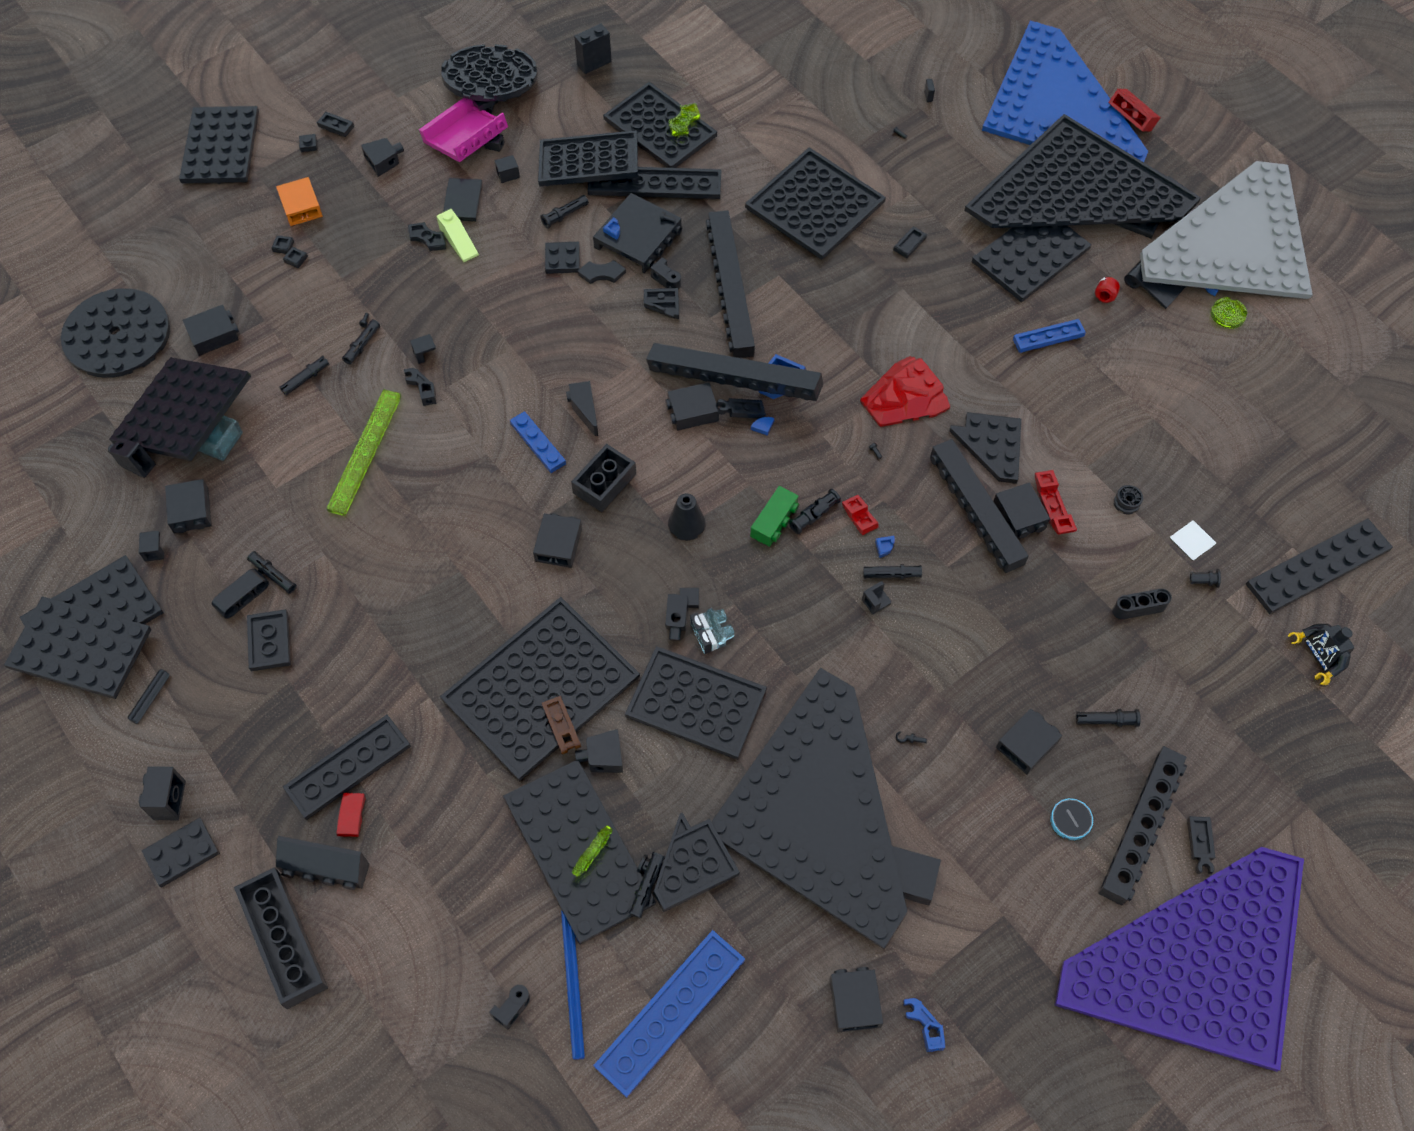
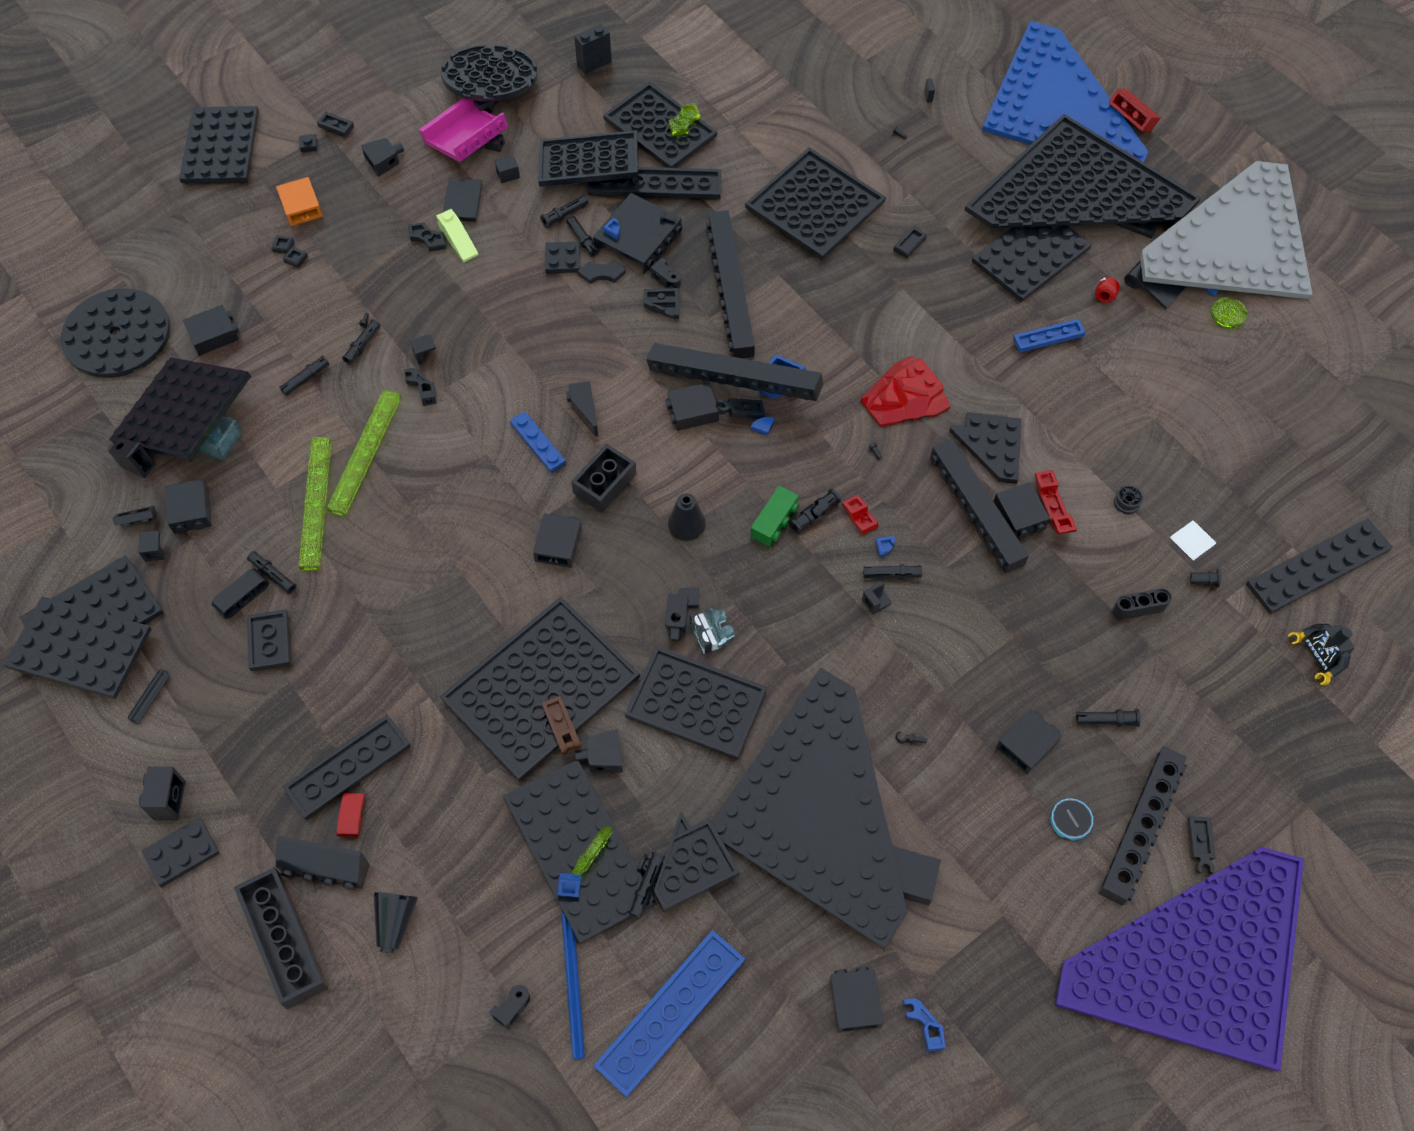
(127, 518): none -> black plate
(315, 503): none -> clear neon green tile
(392, 919): none -> black cone
(569, 885): none -> blue tile
(585, 240): none -> black pin

